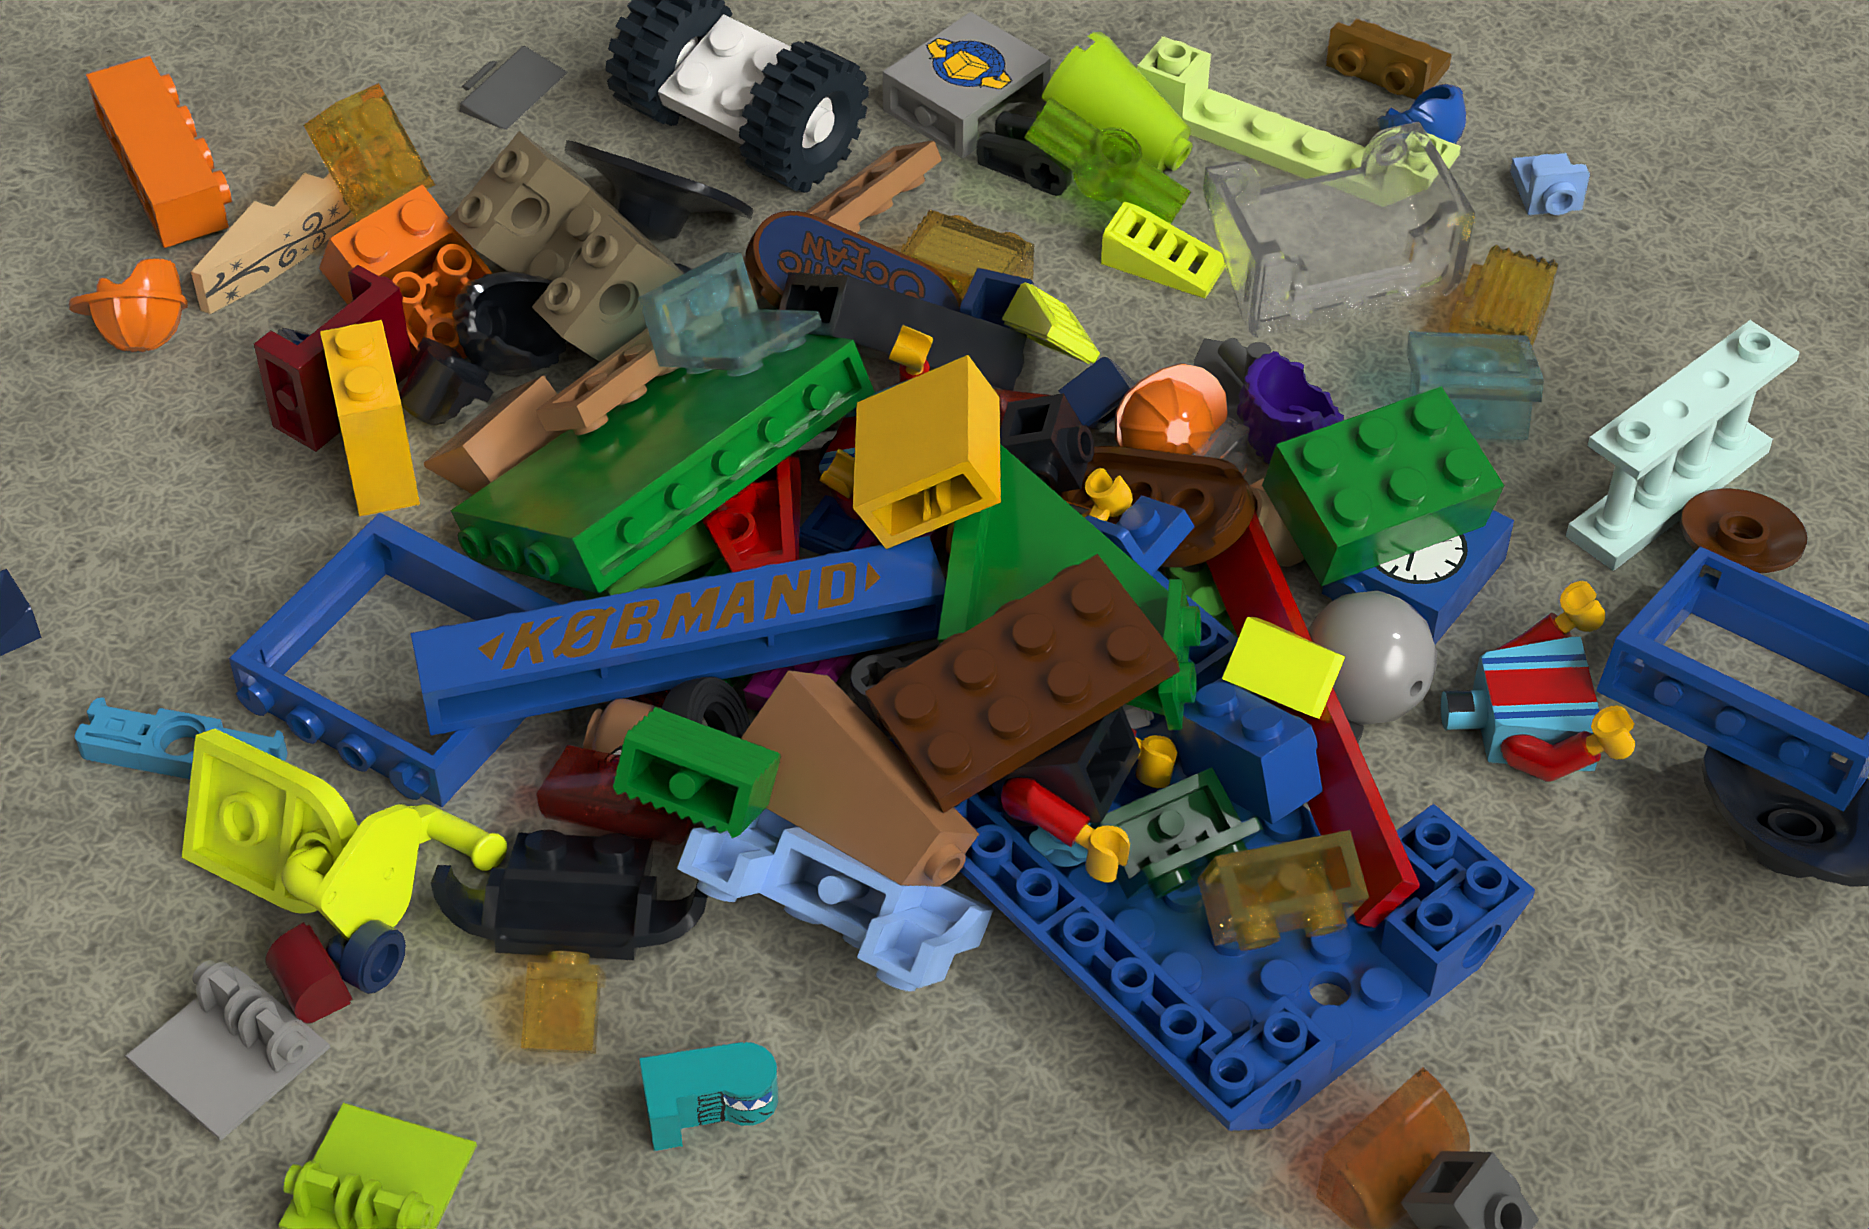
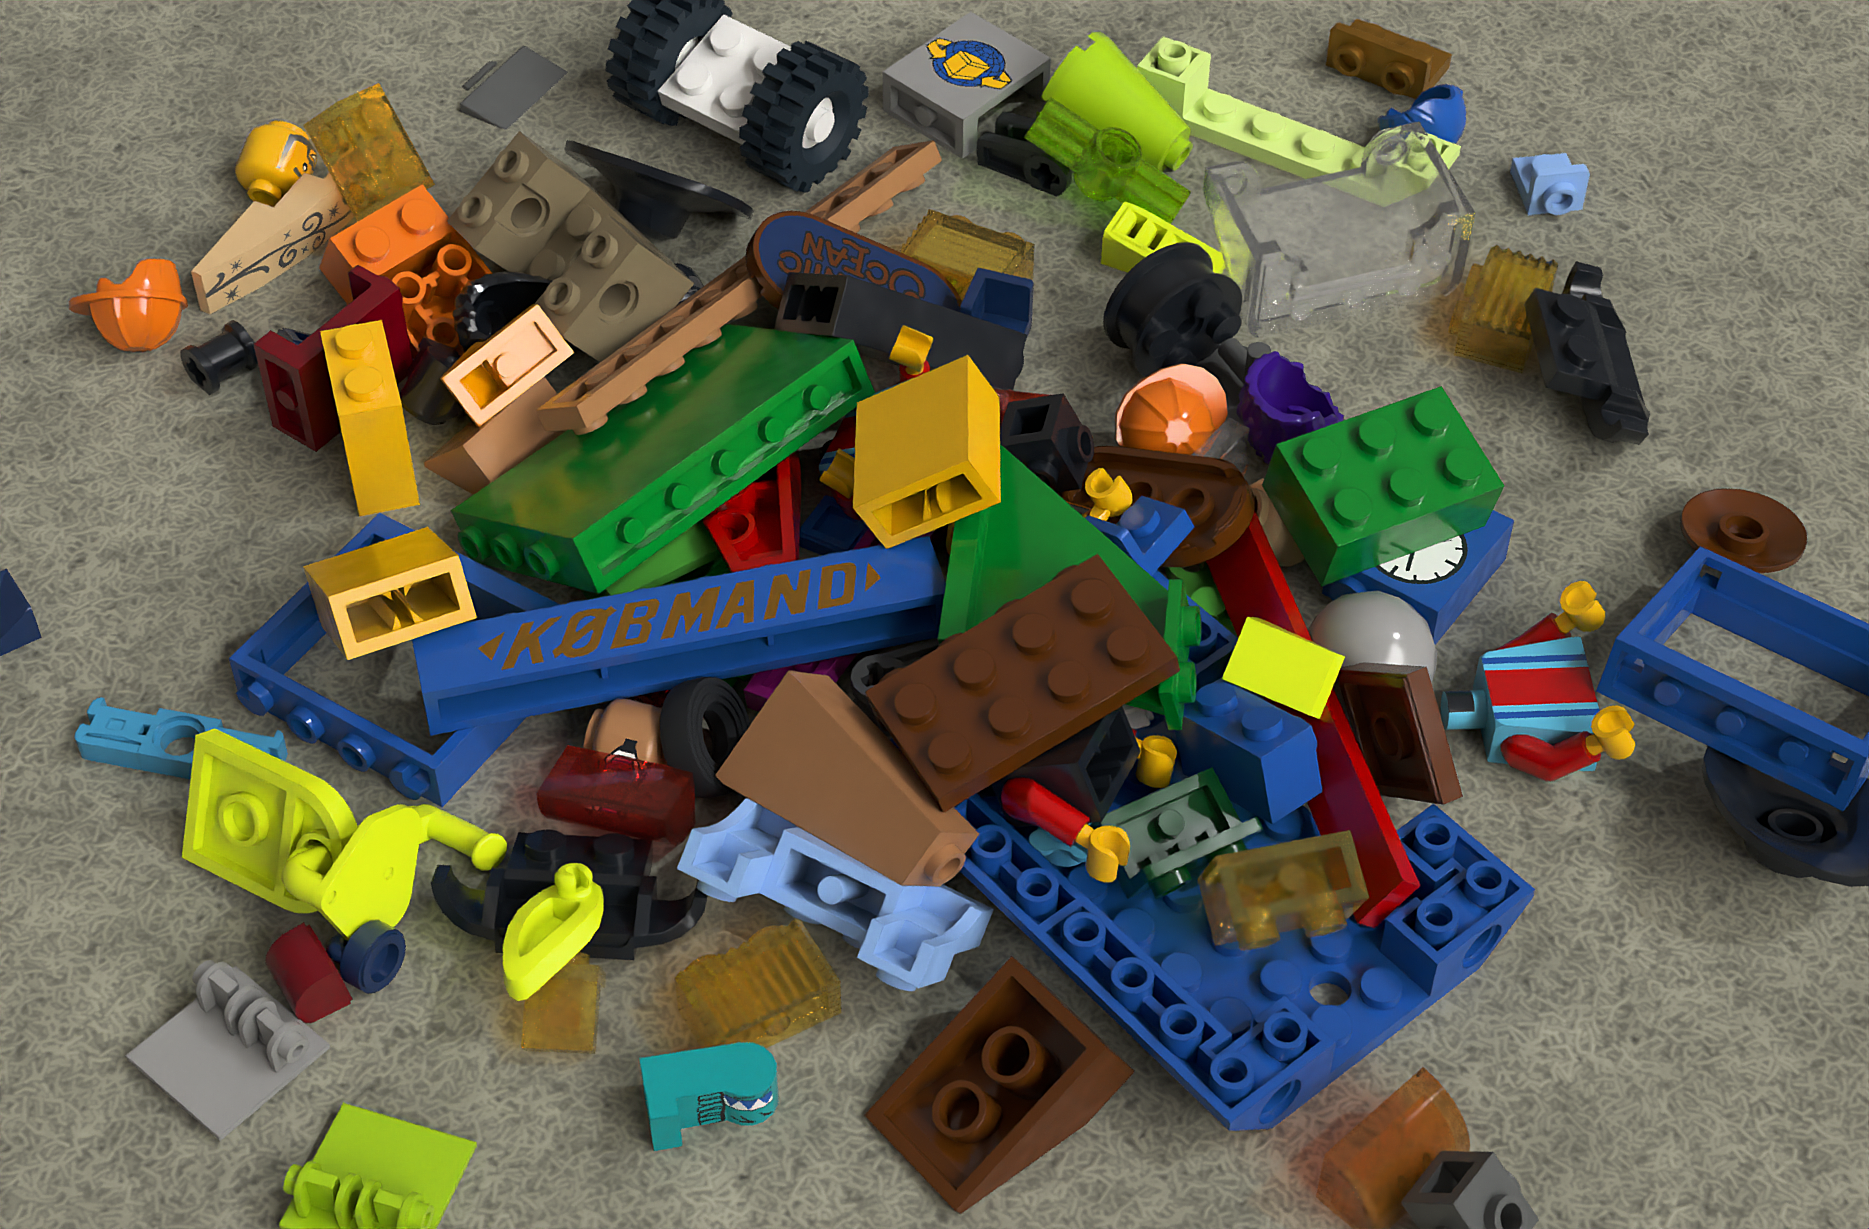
(160, 151): orange brick -> none
(220, 357): none -> black bush
(274, 161): none -> yellow head
(389, 592): none -> yellow brick
(506, 364): none -> slope
(551, 930): none -> neon yellow arm
(696, 771): green brick -> none
(714, 322): clear light blue bracket -> none
(760, 990): none -> clear yellow brick
(998, 1088): none -> reddish brown slope
(1049, 324): neon yellow slope -> none
(1097, 392): dark blue slope -> none
(1173, 309): none -> black wheel
(1400, 731): none -> reddish brown tile
(1484, 375): clear light blue bracket -> none
(1587, 355): none -> black plate
(1680, 443): light aqua fence -> none

